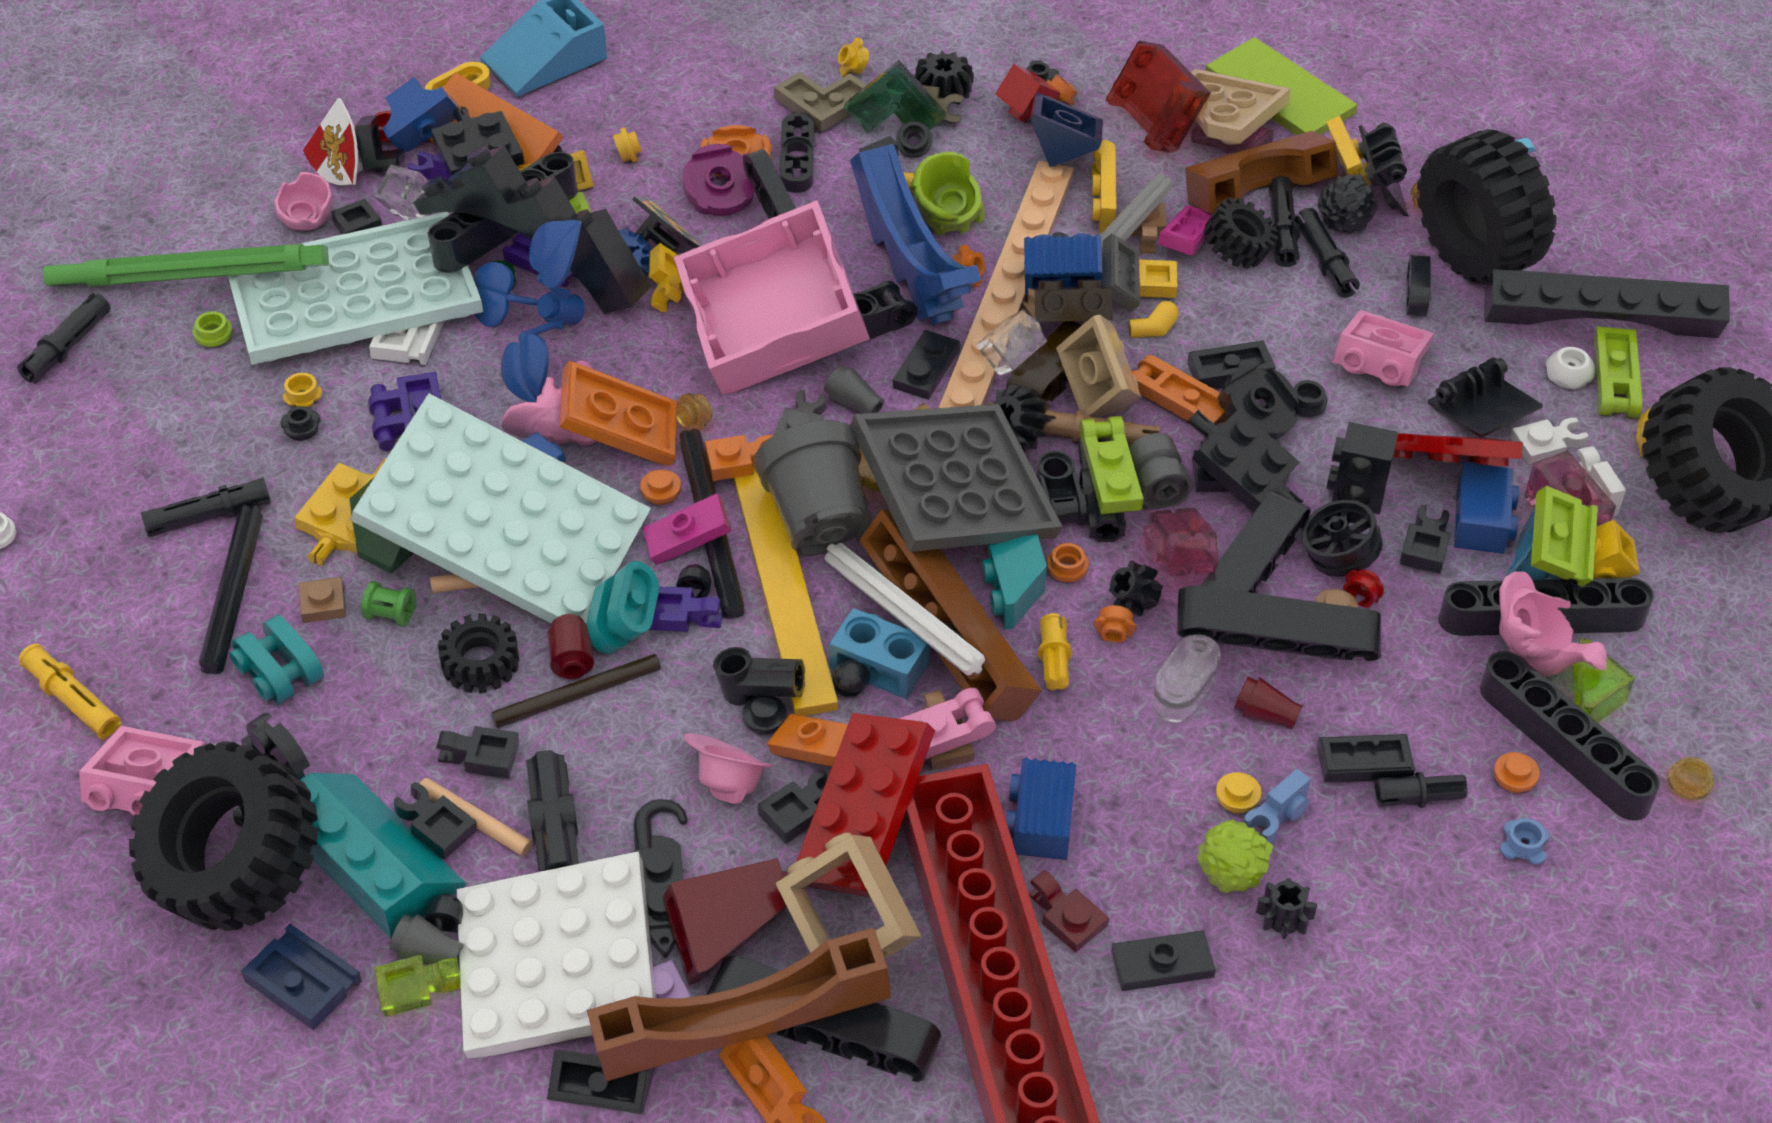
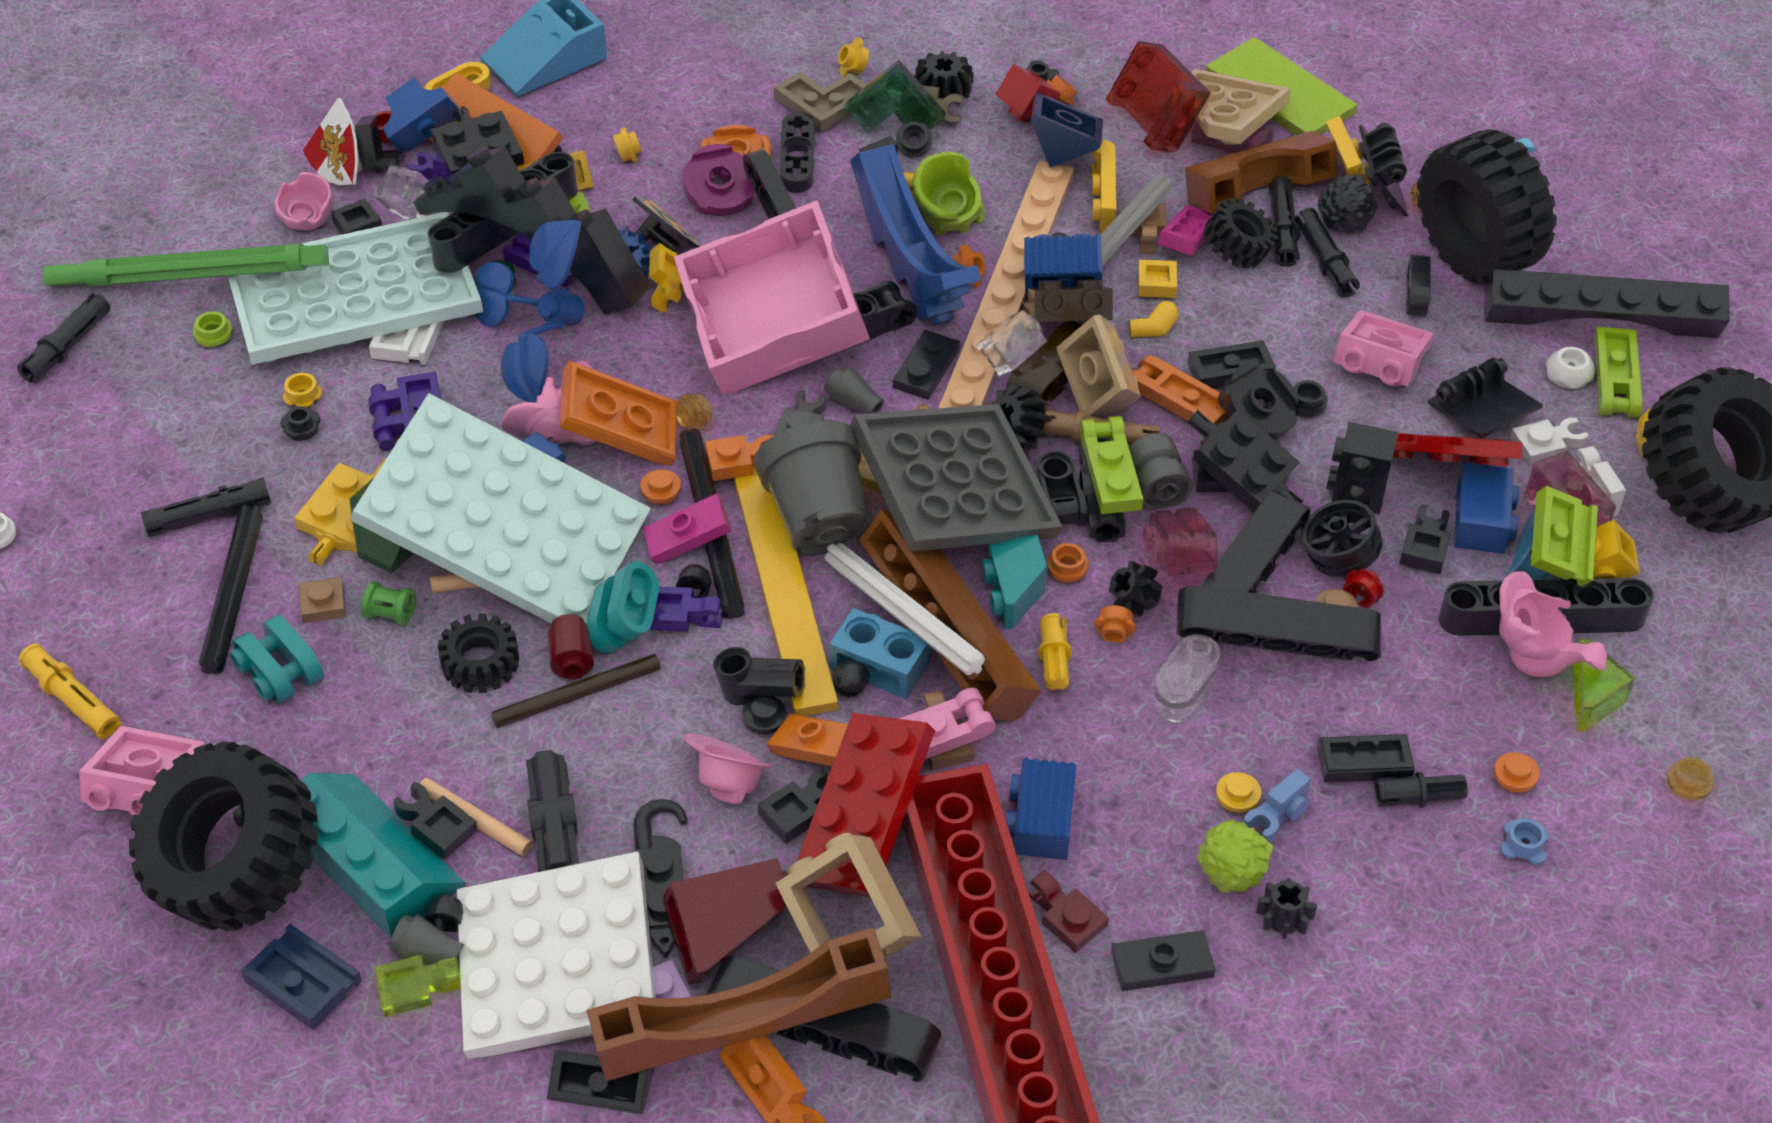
(276, 743): black plate -> none
(485, 753): black plate -> none
(1121, 271): dark grey plate -> none
(1266, 703): dark red cone -> none
(1569, 735): black beam -> none

